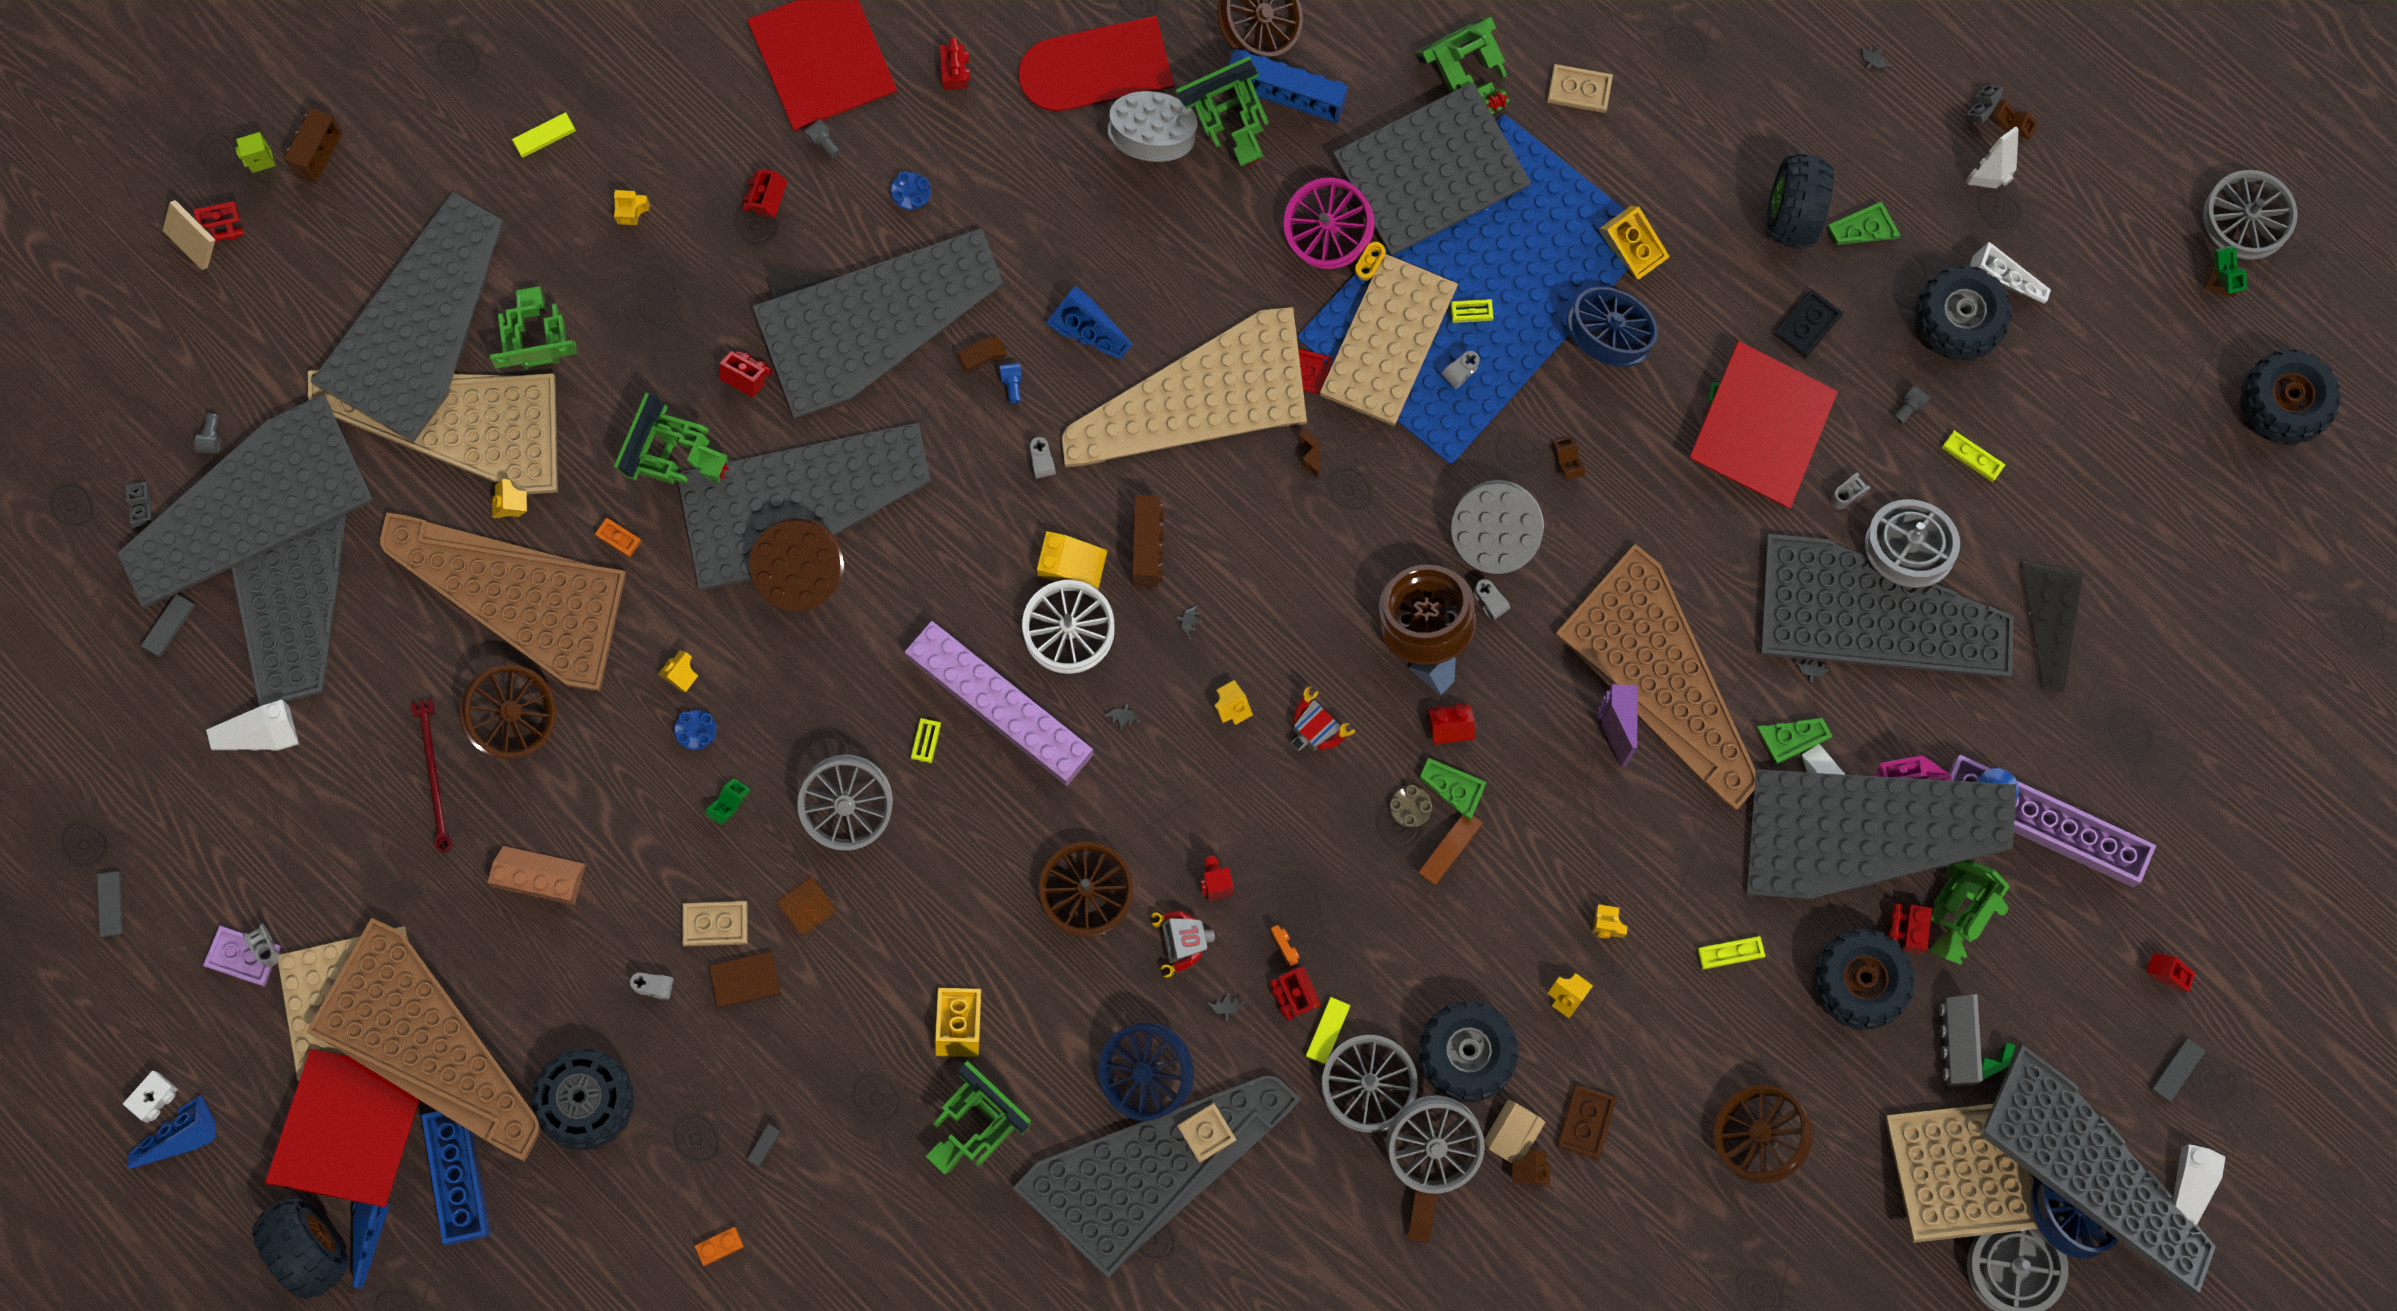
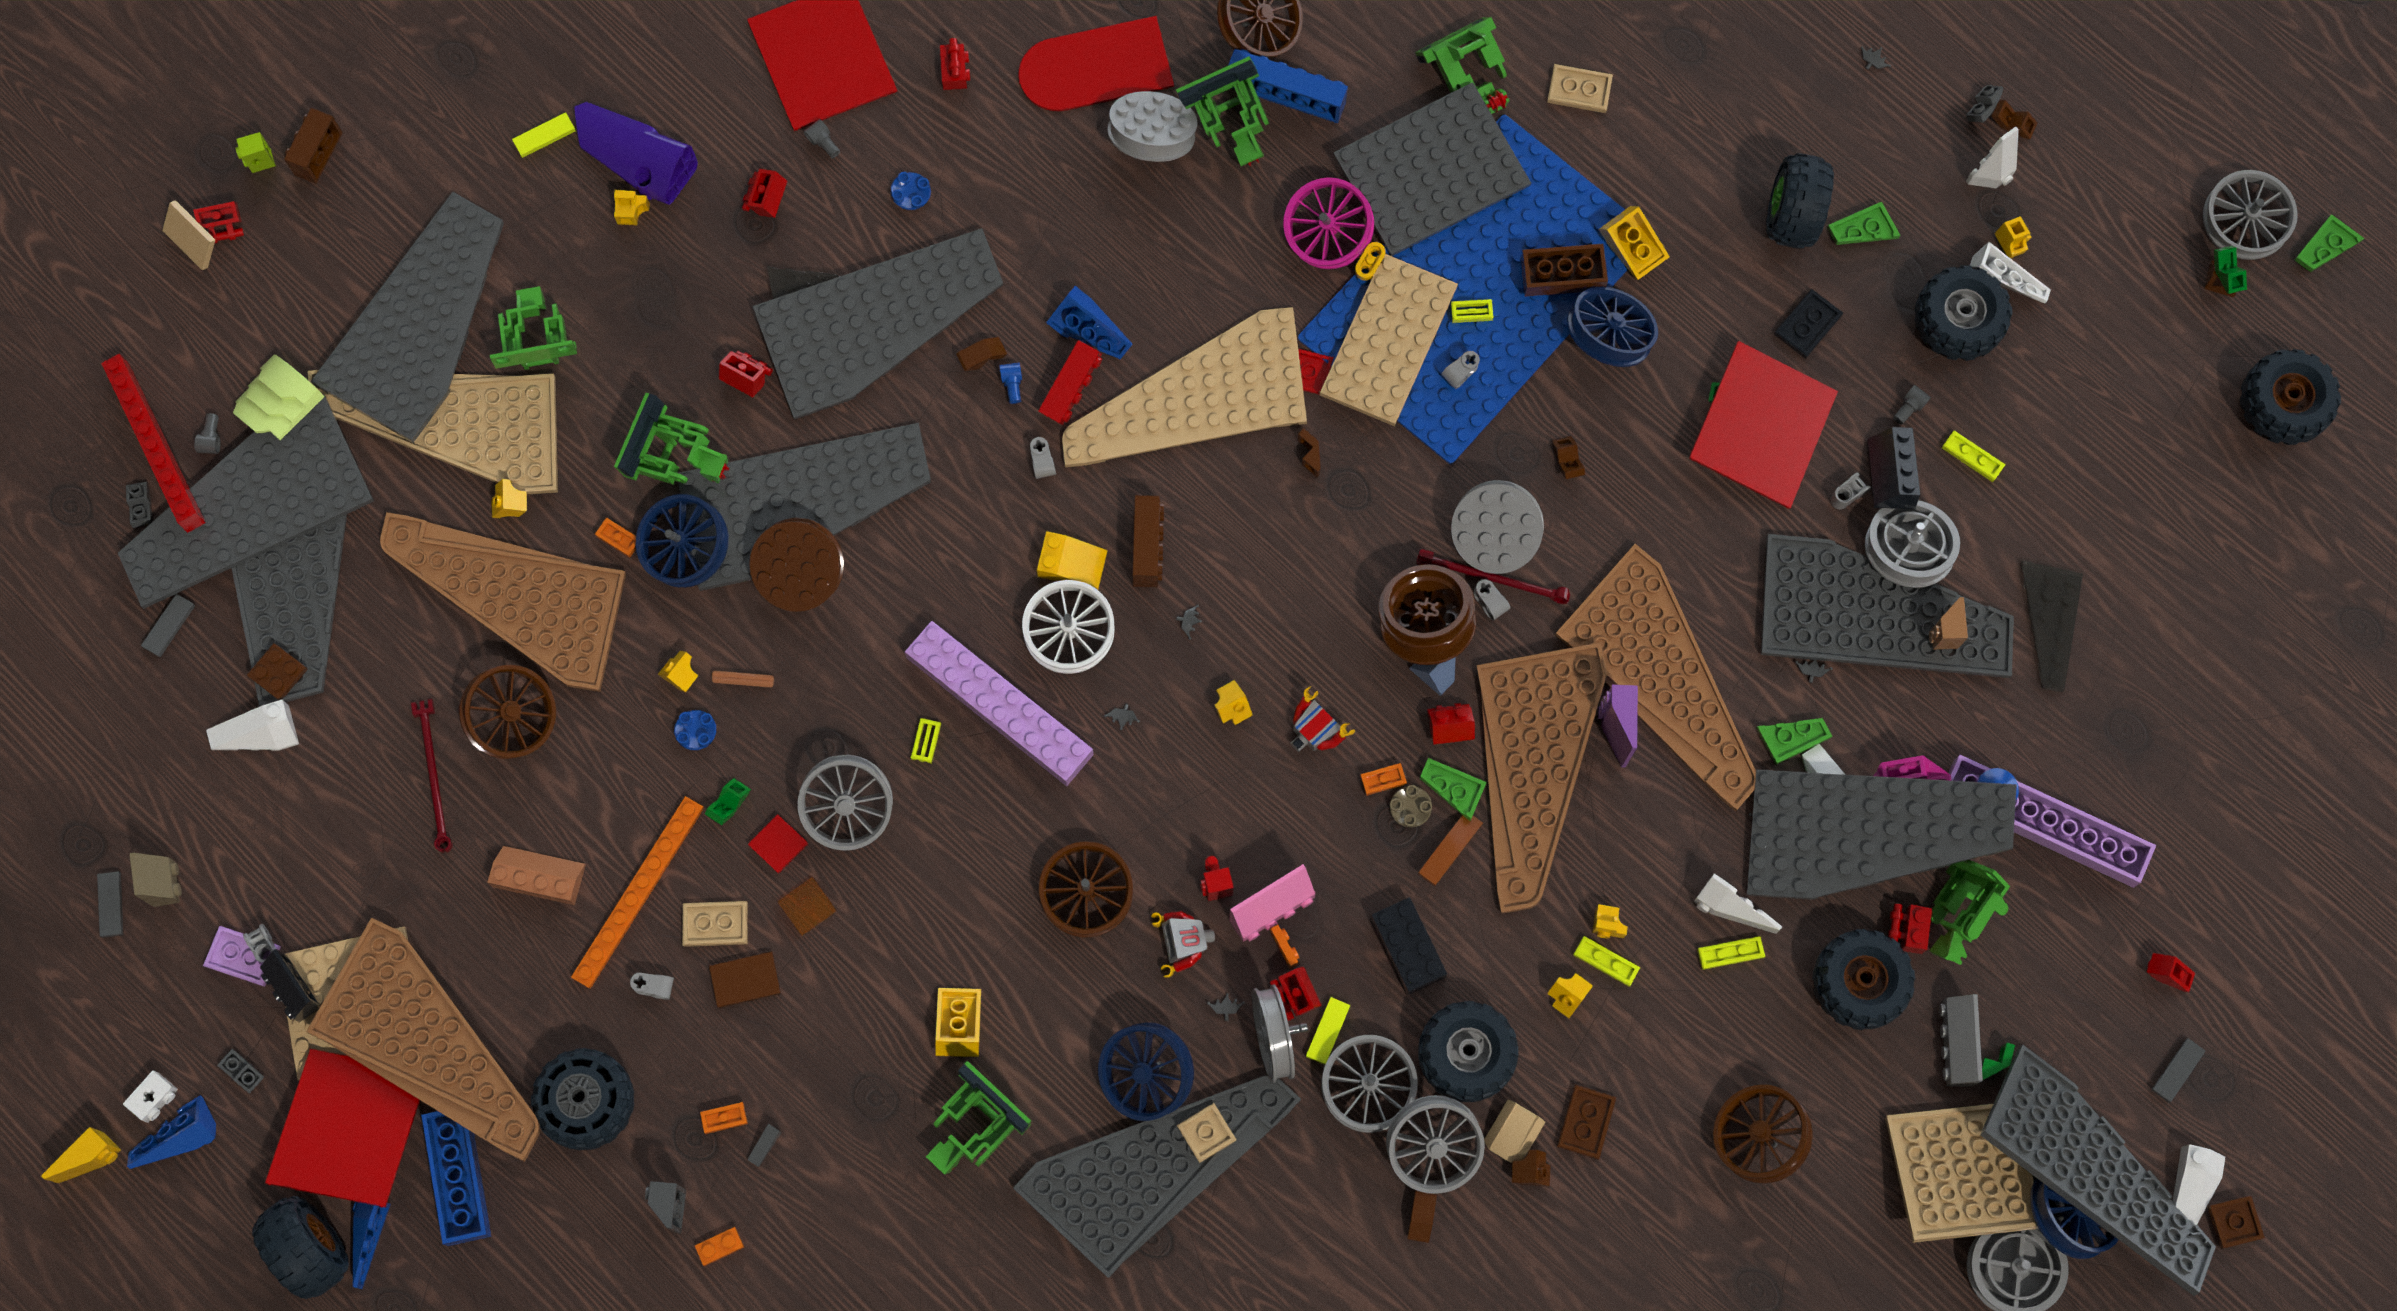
(86, 1154): none -> yellow slope
(153, 443): none -> red brick
(155, 879): none -> dark tan slope
(240, 1071): none -> dark grey slope
(276, 399): none -> yellowish green slope
(277, 672): none -> reddish brown plate
(288, 986): none -> black slope
(635, 152): none -> dark purple panel
(637, 892): none -> orange plate
(668, 1203): none -> dark grey slope
(682, 541): none -> dark blue wheel
(724, 1118): none -> orange plate
(742, 679): none -> nougat axle
(778, 844): none -> red tile
(1070, 383): none -> red wedge
(1272, 904): none -> bright pink slope
(1274, 1033): none -> light grey wheel
(1383, 779): none -> orange plate
(1408, 946): none -> black brick
(1535, 740): none -> medium nougat wing
(1560, 595): none -> dark red hinge
(1563, 269): none -> reddish brown brick
(1606, 961): none -> neon yellow tile
(1721, 900): none -> white wedge
(1894, 469): none -> black slope
(1951, 629): none -> medium nougat slope
(2013, 237): none -> yellow brick
(2236, 1222): none -> reddish brown plate
(2328, 243): none -> bright green wing

